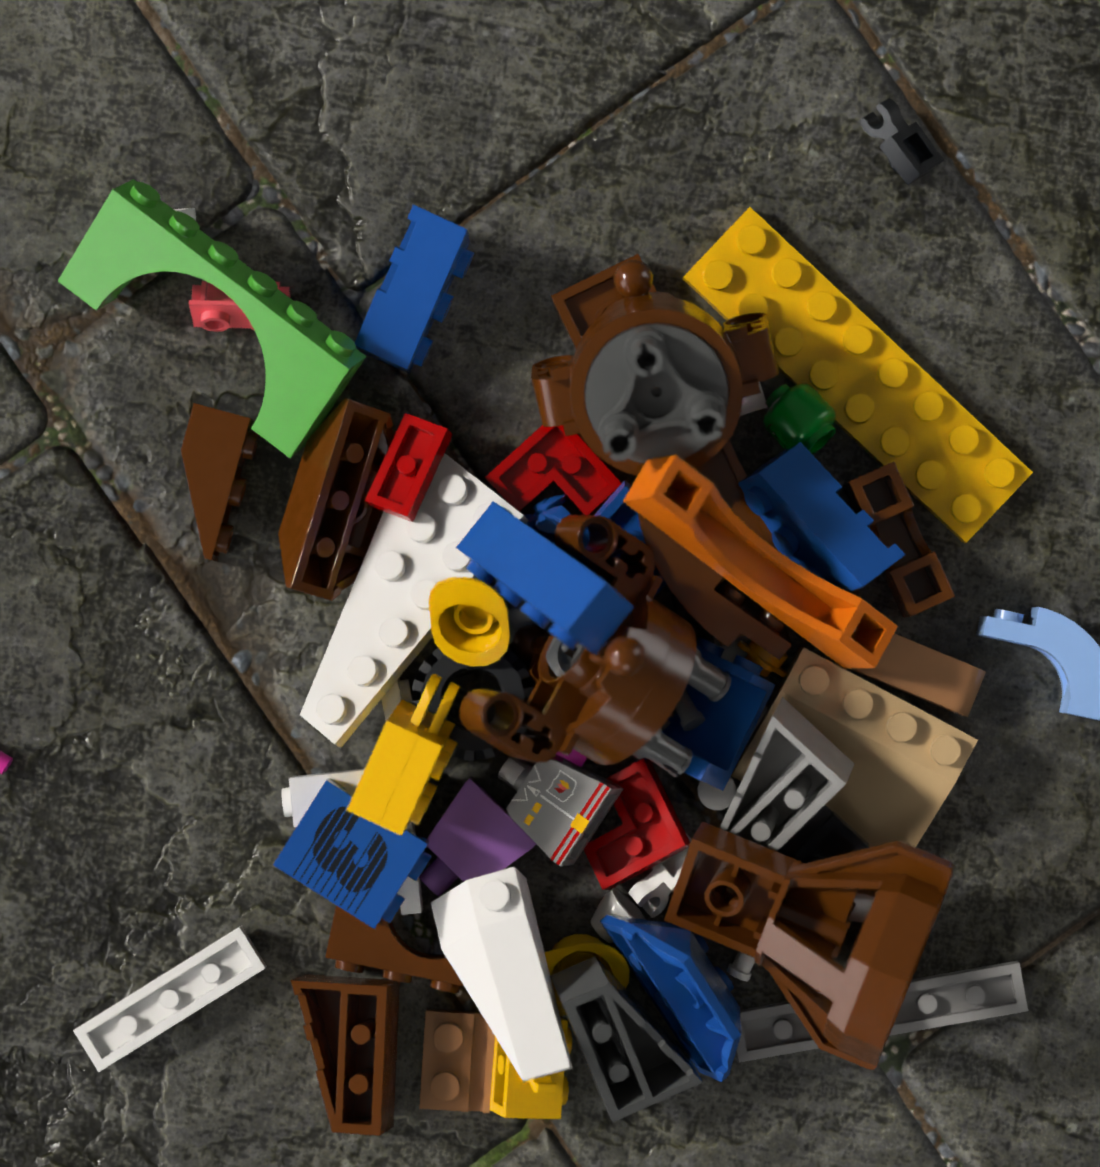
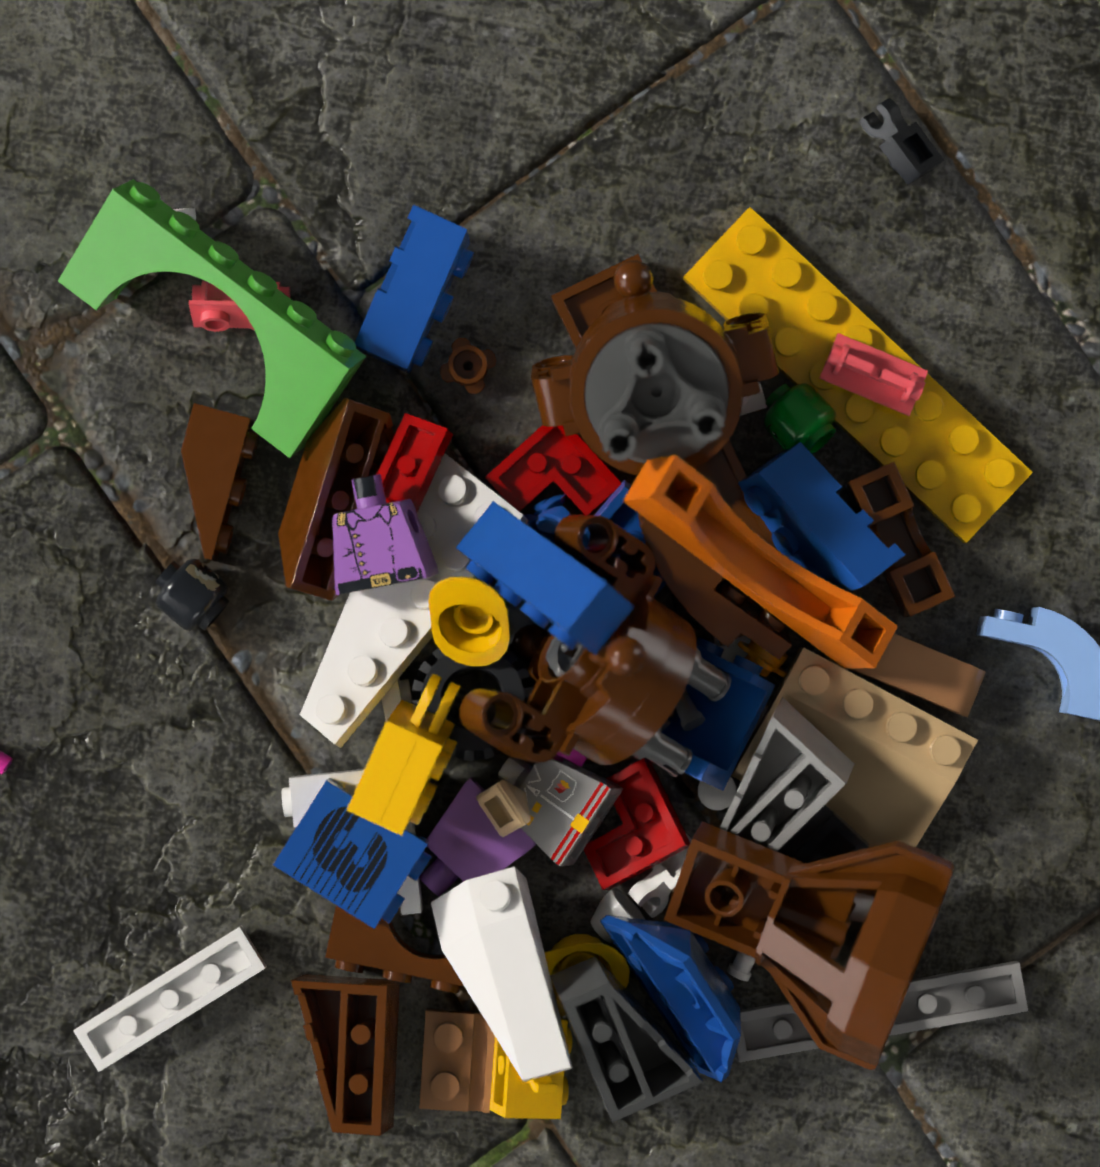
(191, 594): none -> black head
(379, 541): none -> medium lavender torso
(464, 352): none -> reddish brown plate
(505, 807): none -> tan slope
(874, 374): none -> coral hinge

